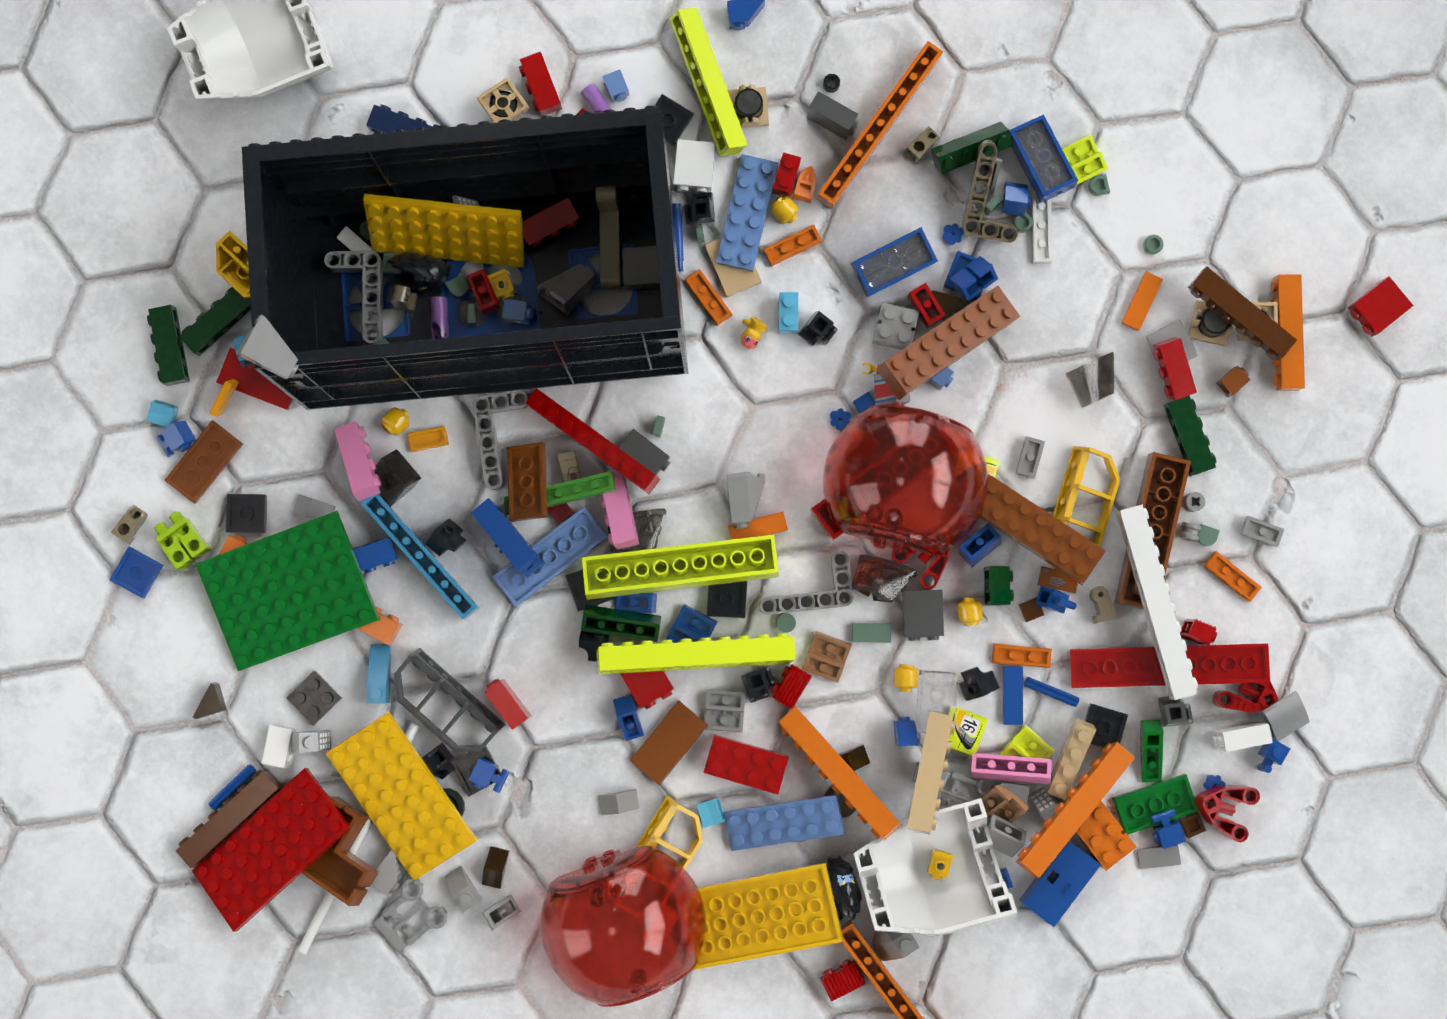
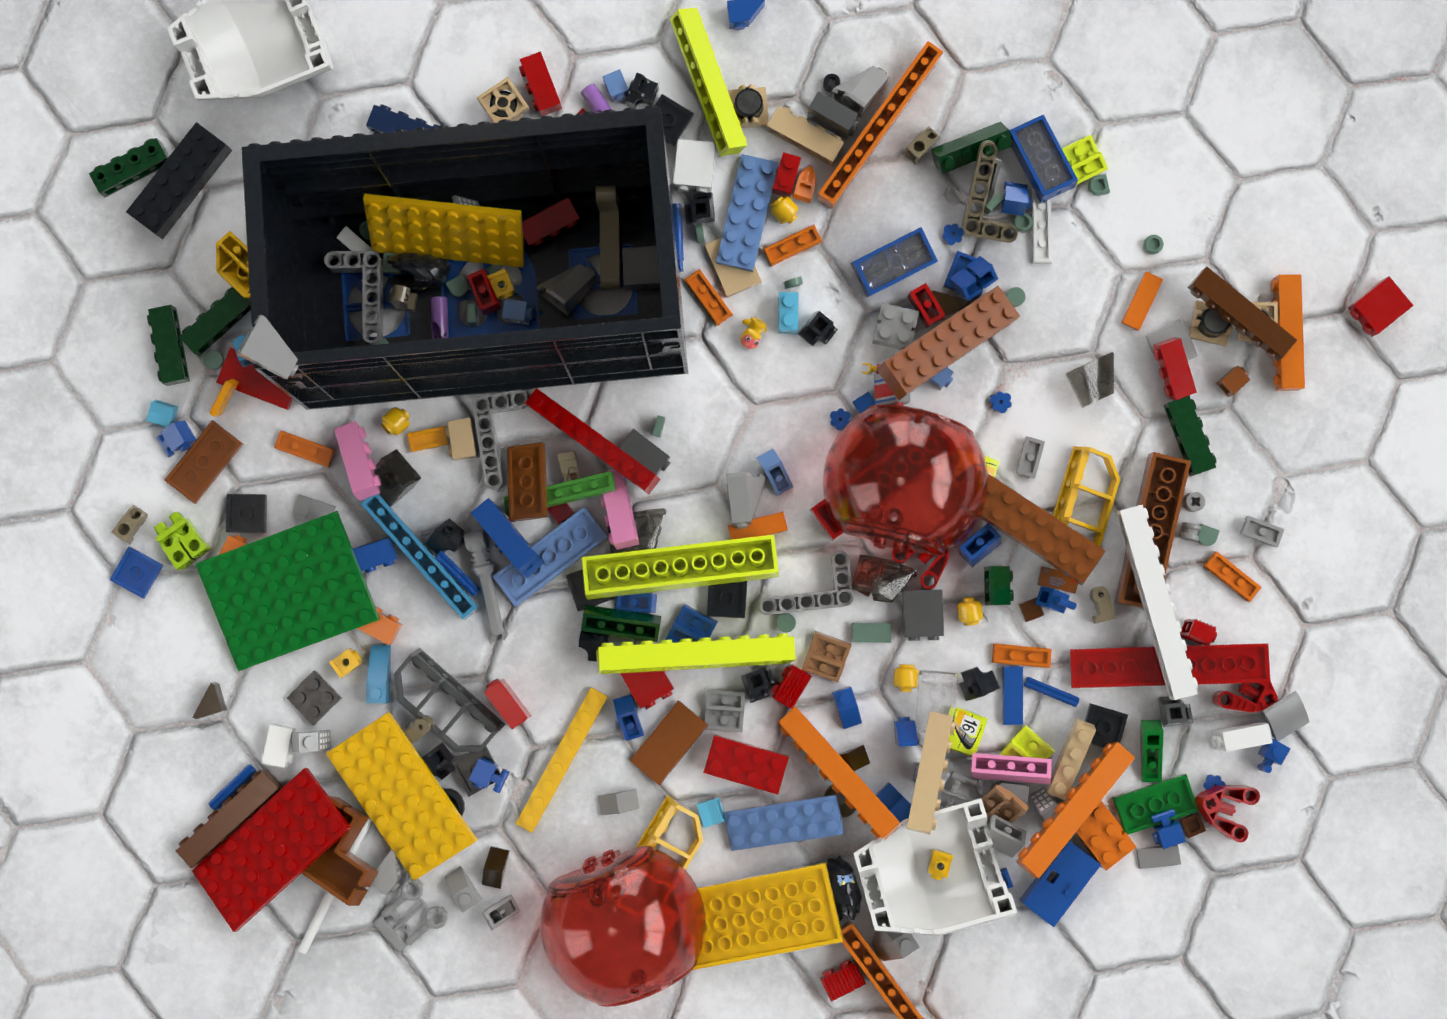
(129, 168): none -> dark green brick
(179, 180): none -> black brick
(213, 359): none -> sand green tile
(304, 448): none -> orange tile
(354, 662): none -> yellow brick
(420, 728): none -> dark tan leg
(457, 573): none -> blue axle
(462, 439): none -> tan brick
(477, 543): none -> light grey piece
(561, 760): none -> yellow plate
(642, 91): none -> black brick
(775, 472): none -> medium blue slope
(793, 282): none -> sand green tile
(805, 135): none -> tan brick
(847, 707): none -> blue slope
(861, 90): none -> light grey slope
(894, 802): none -> blue brick
(1005, 398): none -> blue plant
(1016, 296): none -> sand green tile

